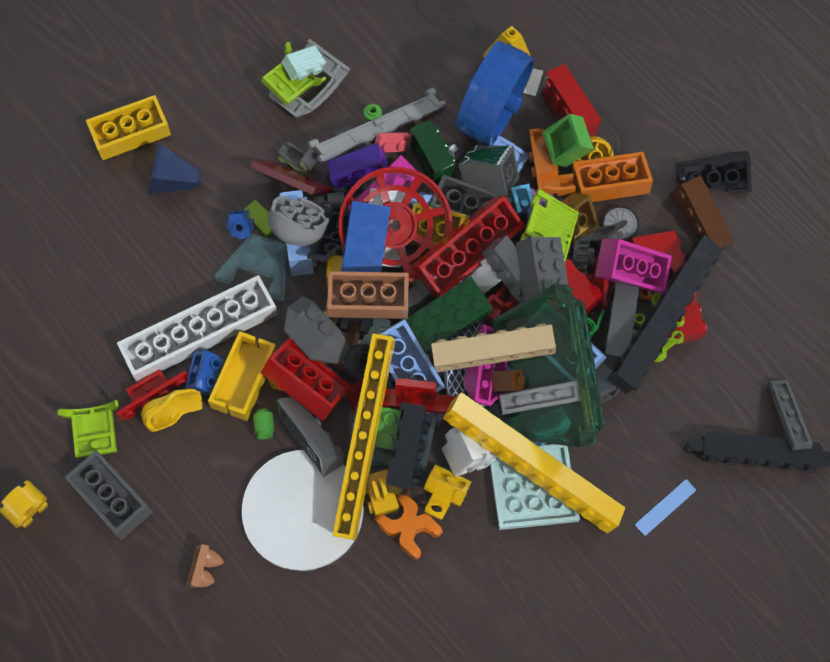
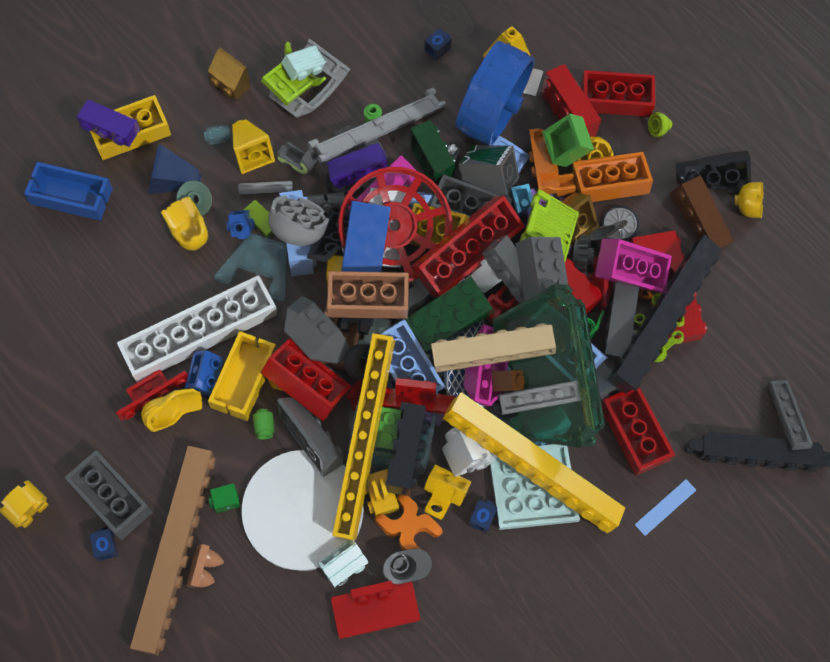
(68, 191): none -> blue piece
(92, 429): lime piece -> none
(103, 544): none -> dark blue brick
(108, 123): none -> dark purple brick
(172, 552): none -> medium nougat brick
(186, 224): none -> yellow hair
(193, 189): none -> sand green dish
(217, 134): none -> clear light blue brick
(224, 498): none -> green brick
(228, 75): none -> pearl gold slope
(251, 146): none -> yellow slope
(265, 187): none -> light grey axle
(291, 177): dark red tile -> none
(343, 563): none -> light aqua brick
(375, 608): none -> red bracket
(393, 141): coral plate -> none
(407, 566): none -> dark grey piece
(438, 44): none -> dark blue brick
(483, 515): none -> dark blue brick
(619, 92): none -> red brick
(637, 431): none -> red brick
(659, 124): none -> lime brick
(750, 200): none -> yellow cylinder

